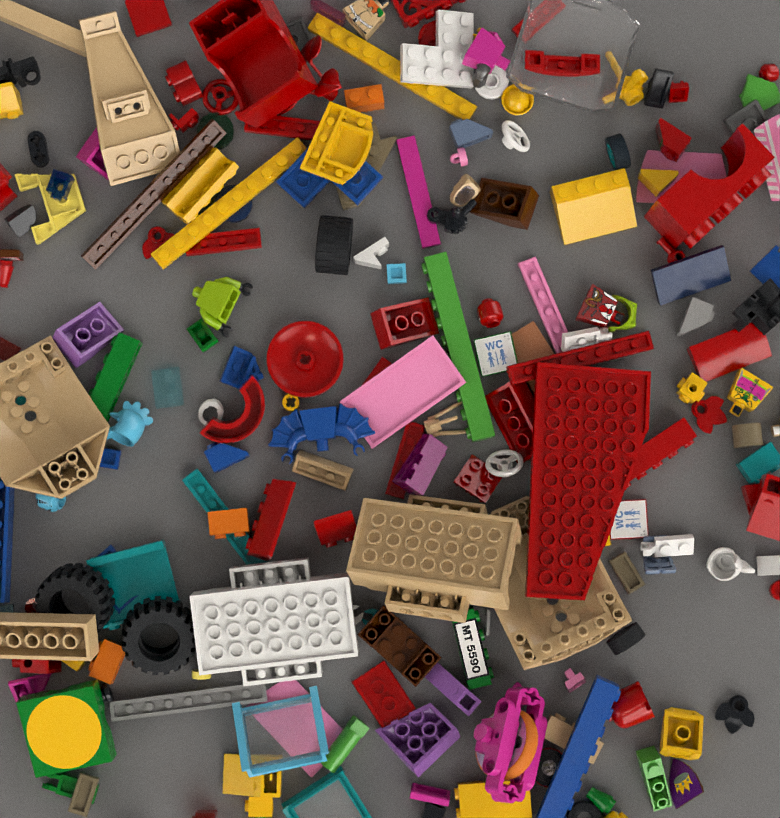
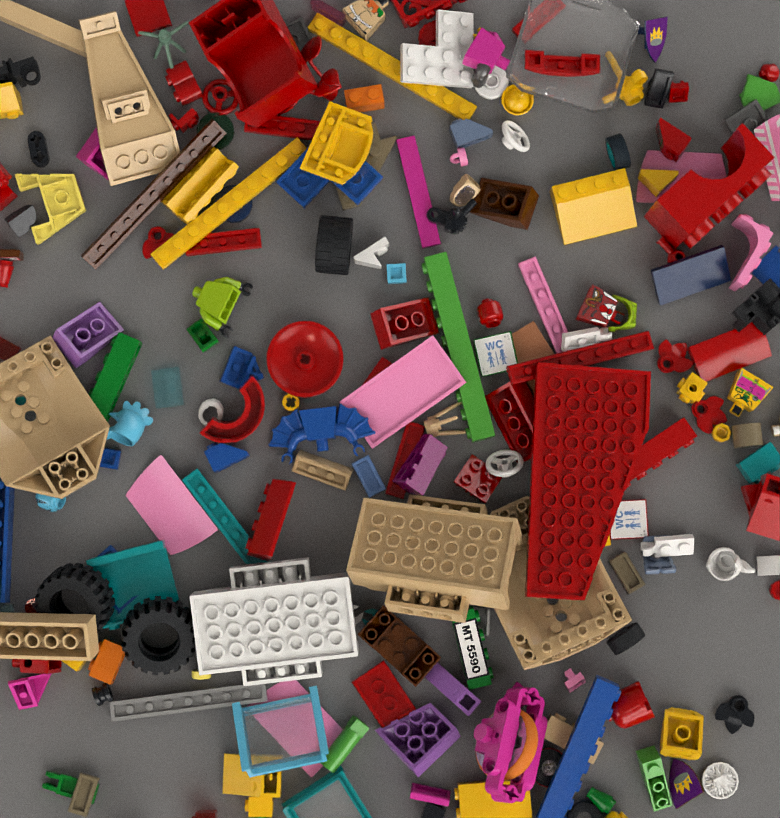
(59, 178): clear blue brick -> none
(66, 728): yellow tile -> none
(165, 39): none -> sand green plant
(169, 508): none -> bright pink sticker
(228, 522): orange brick -> none
(336, 528): red slope -> none
(368, 476): none -> medium blue tile
(654, 35): none -> dark purple shield
(675, 356): none -> red plate
(695, 316): light grey slope -> none
(720, 780): none -> white wheel
(721, 432): none -> yellow tile
(759, 243): none -> bright pink bracket

